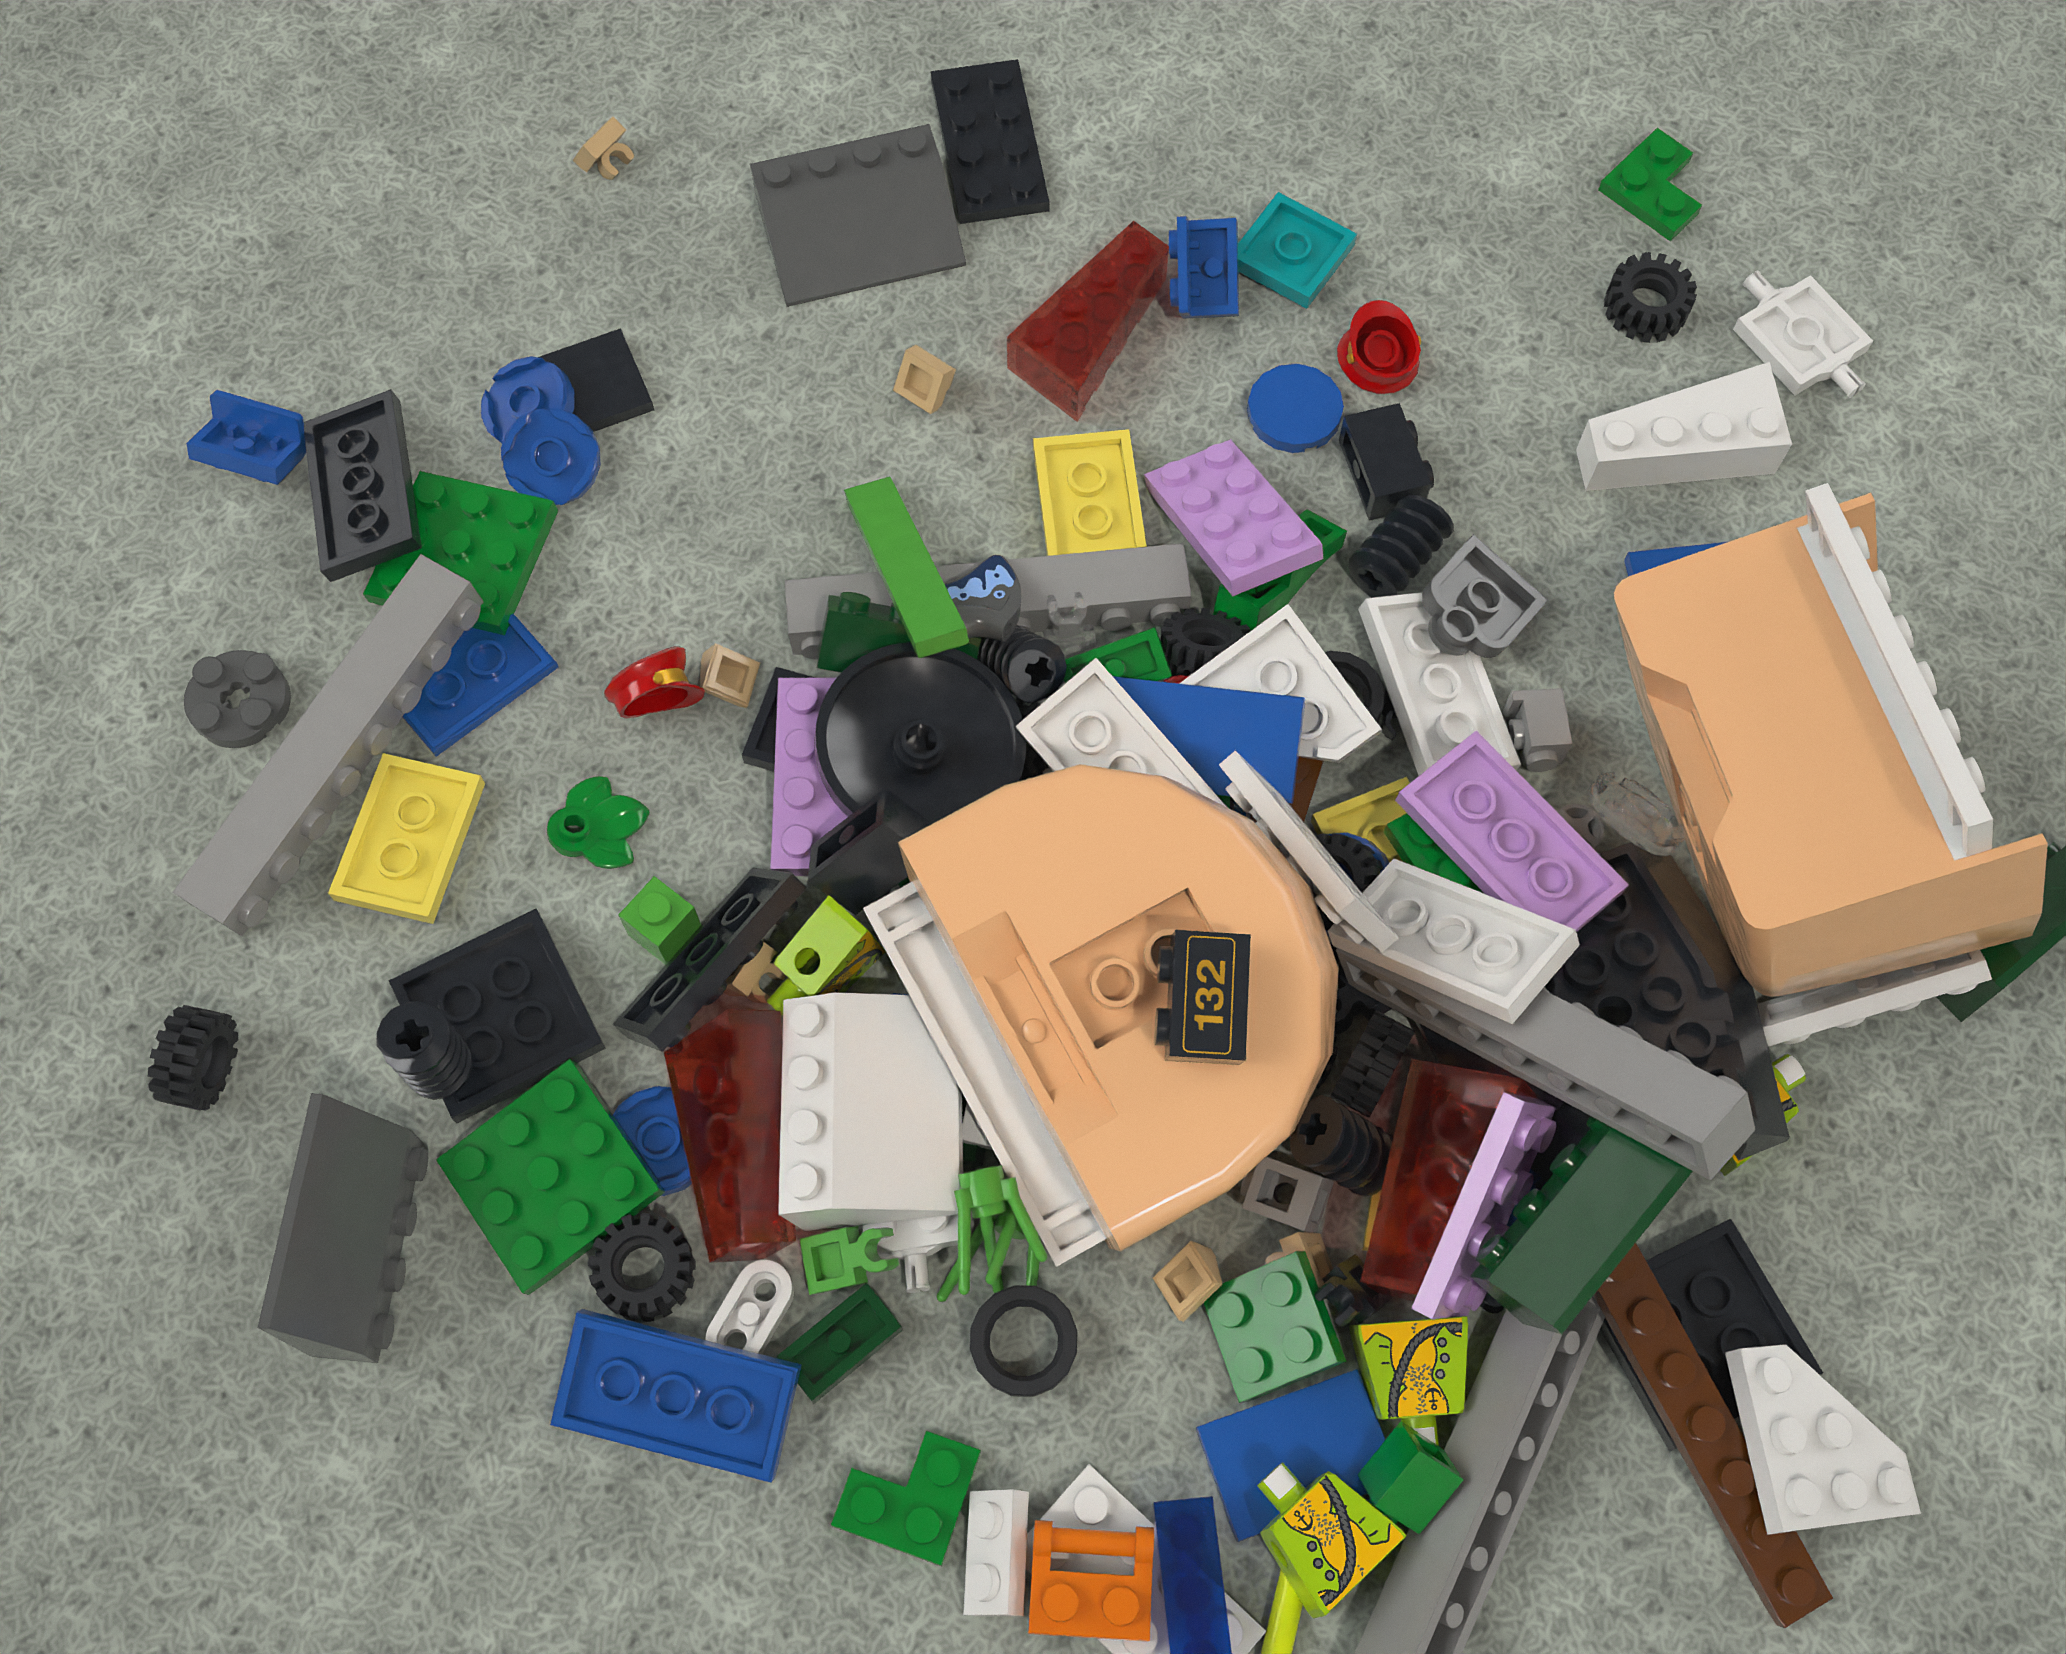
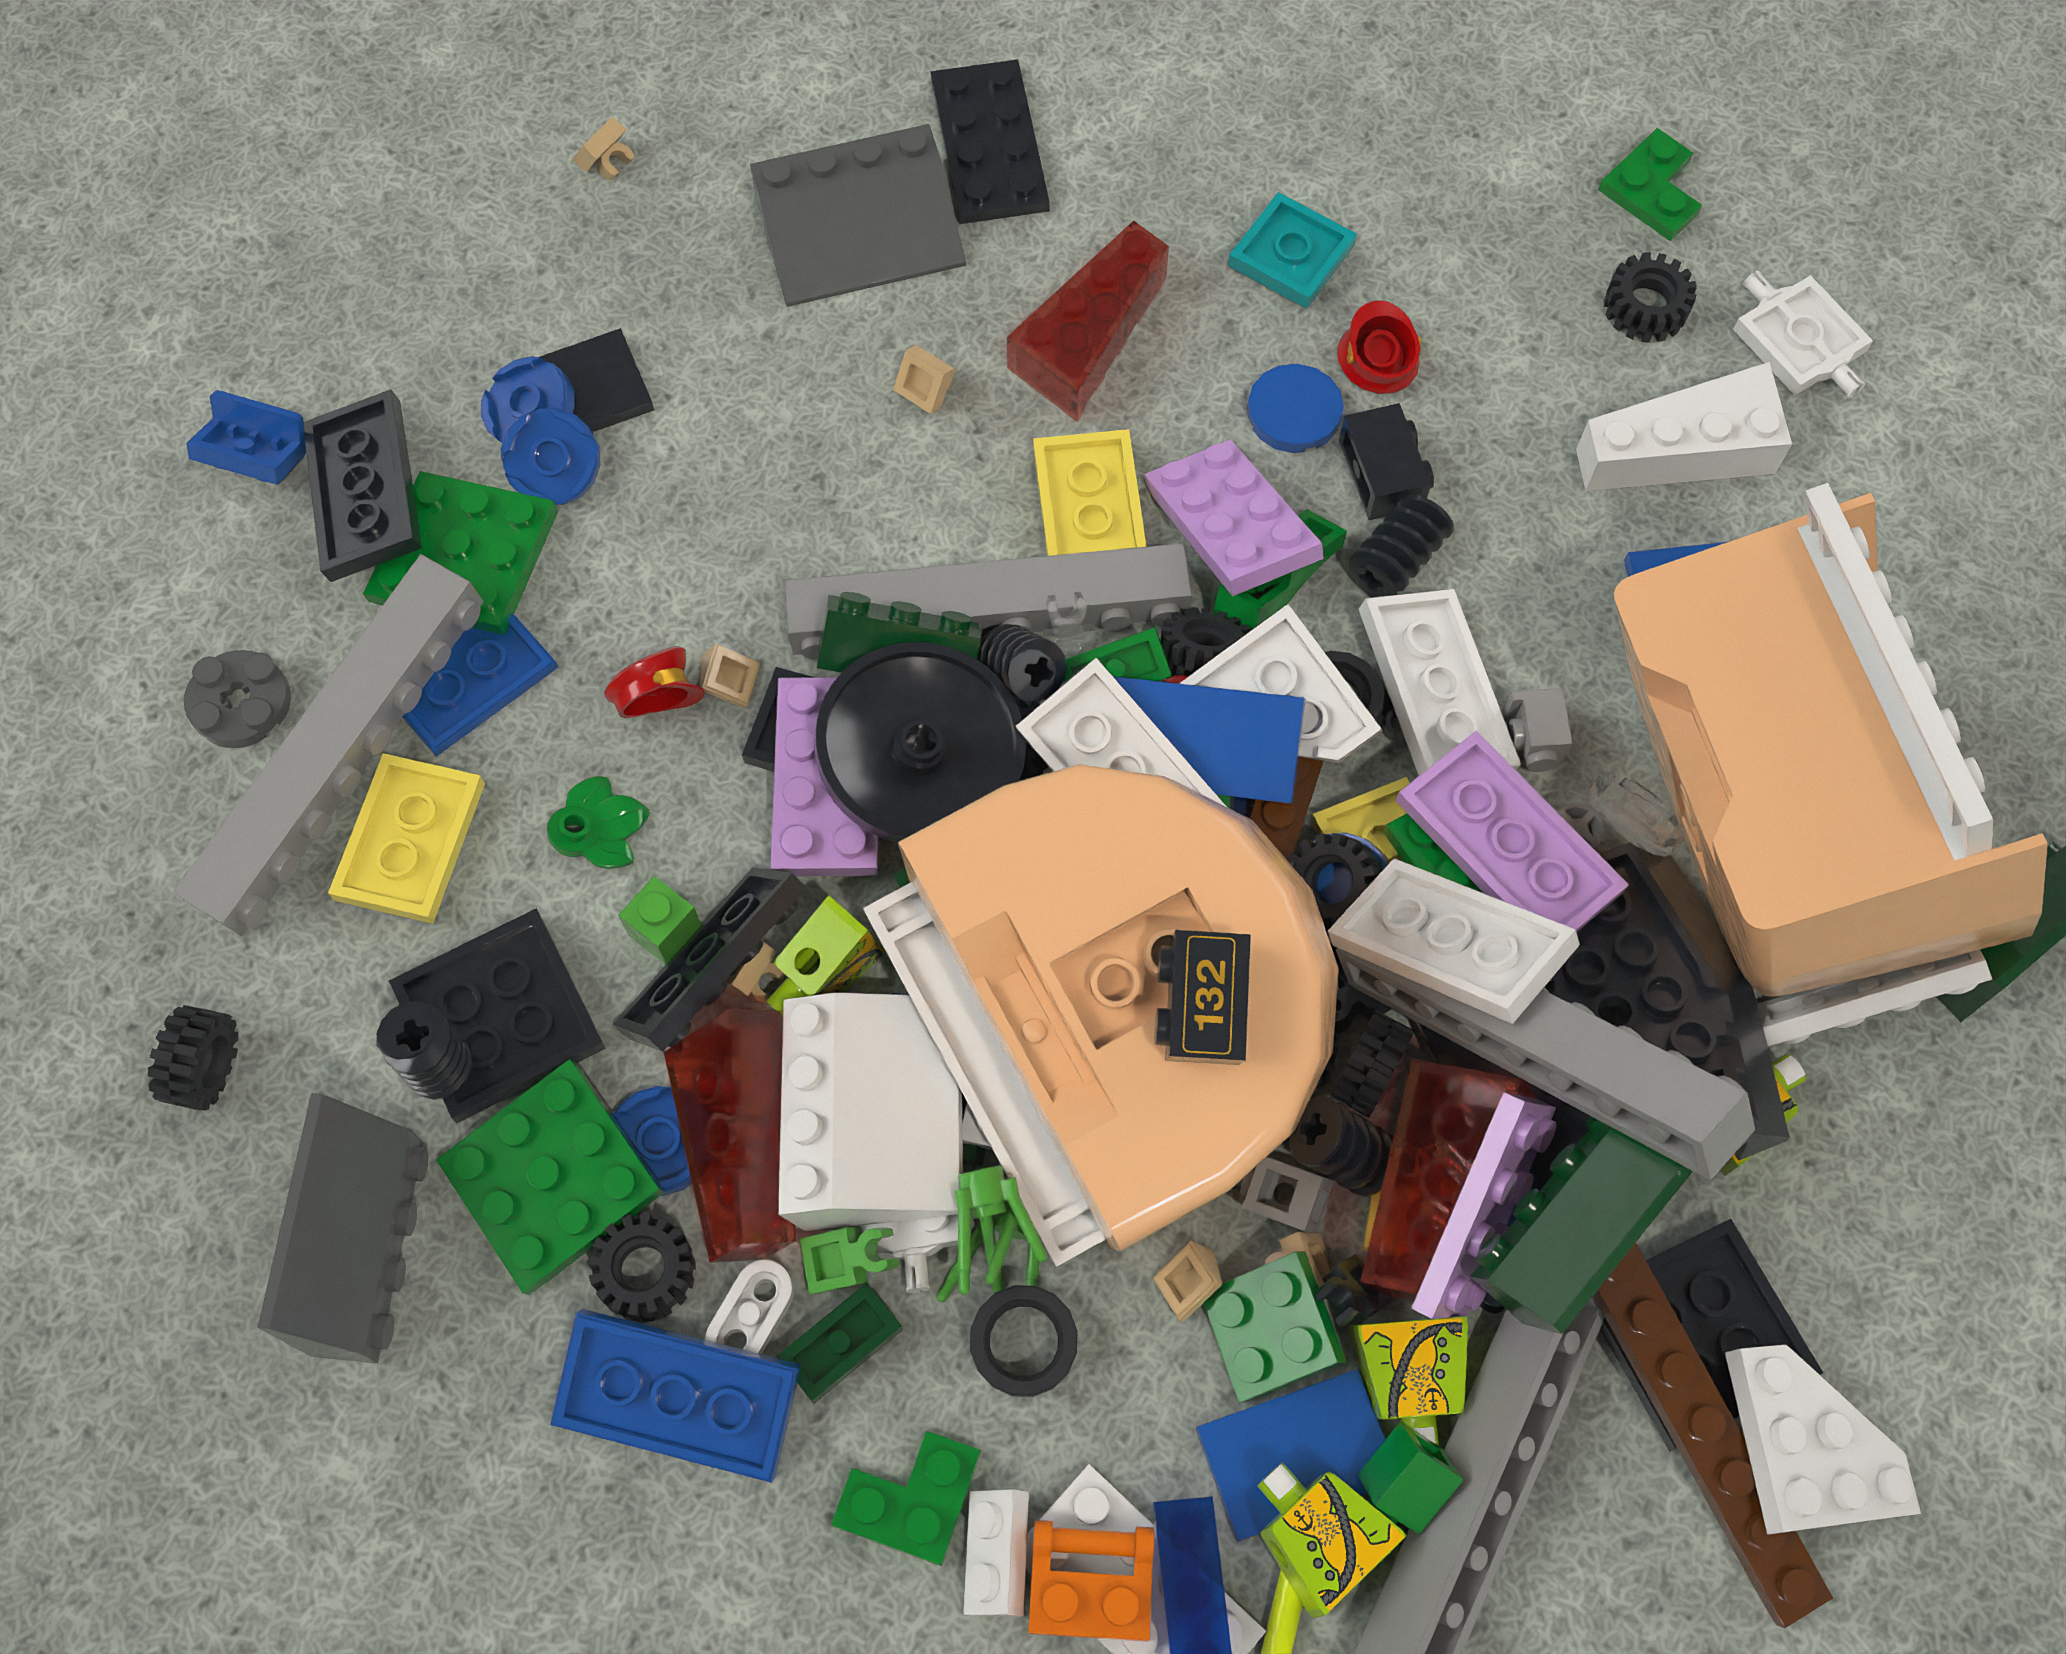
(862, 855): black brick -> none
(906, 568): bright green tile -> none
(988, 599): dark grey arm -> none
(1206, 267): blue bracket -> none
(1285, 829): white plate -> none
(1478, 602): plate -> none

